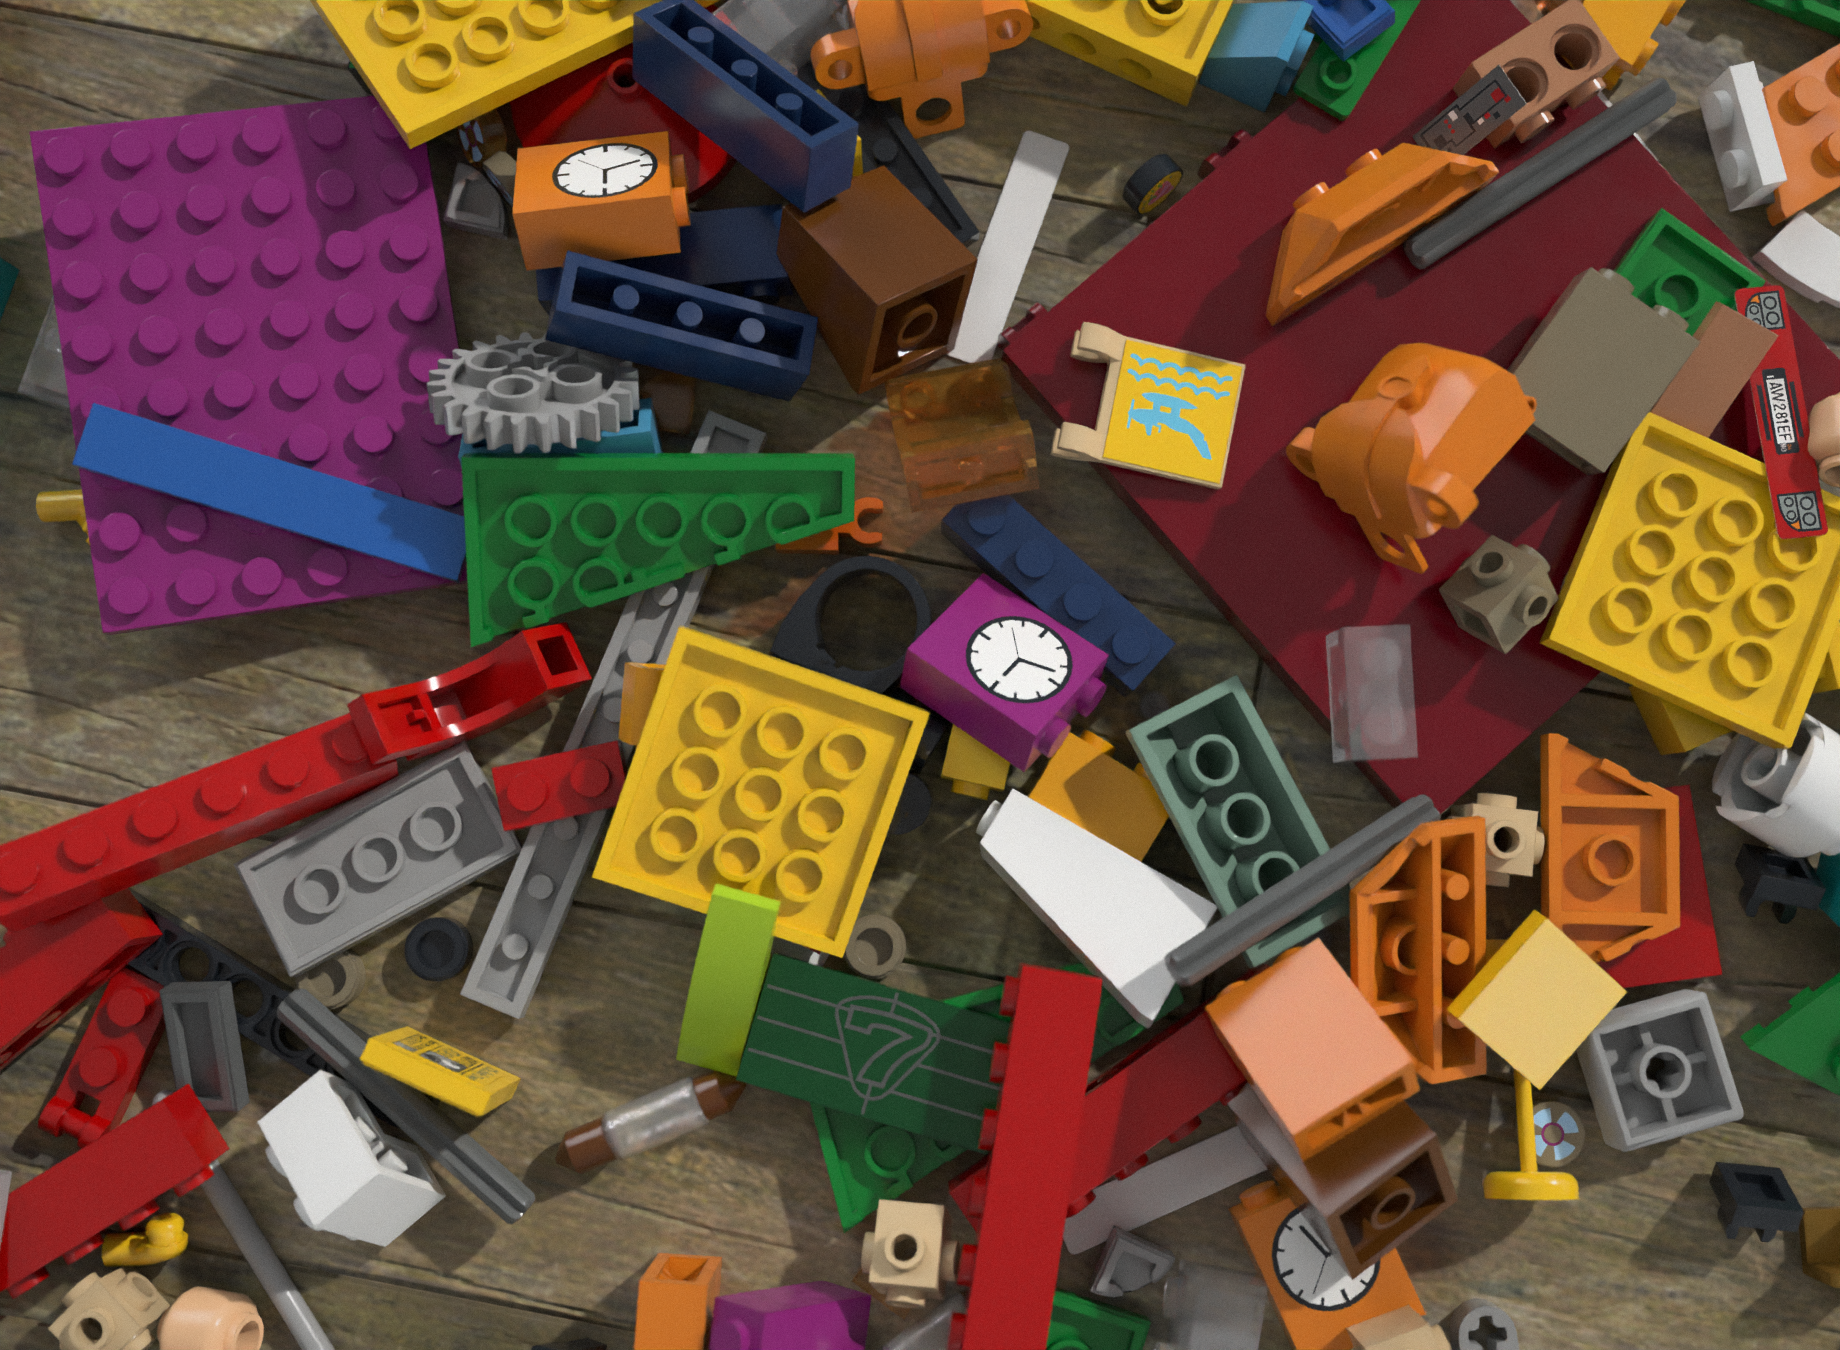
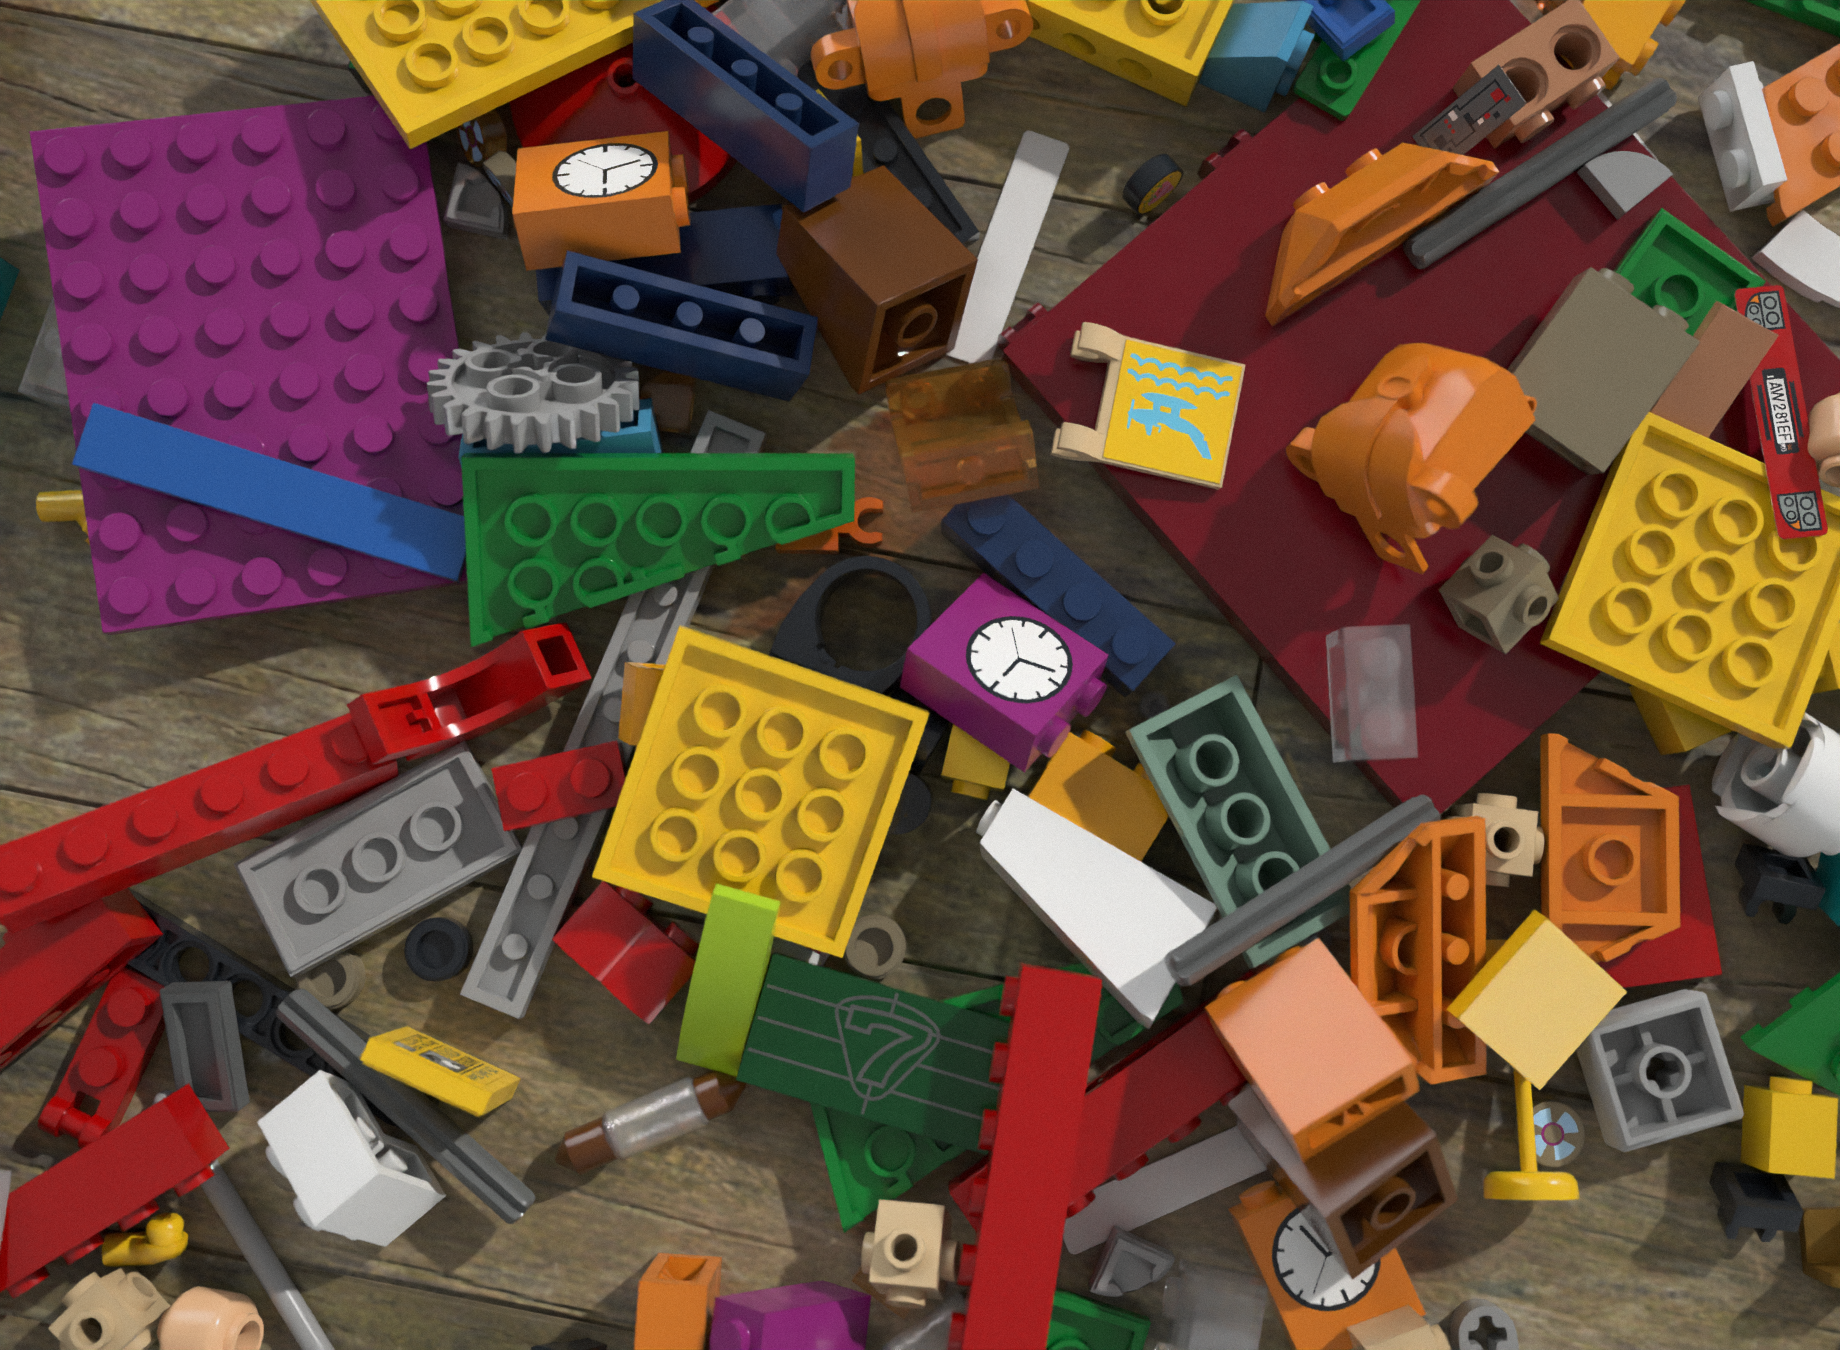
(629, 949): none -> red brick
(1623, 179): none -> light grey tile
(1789, 1128): none -> yellow brick

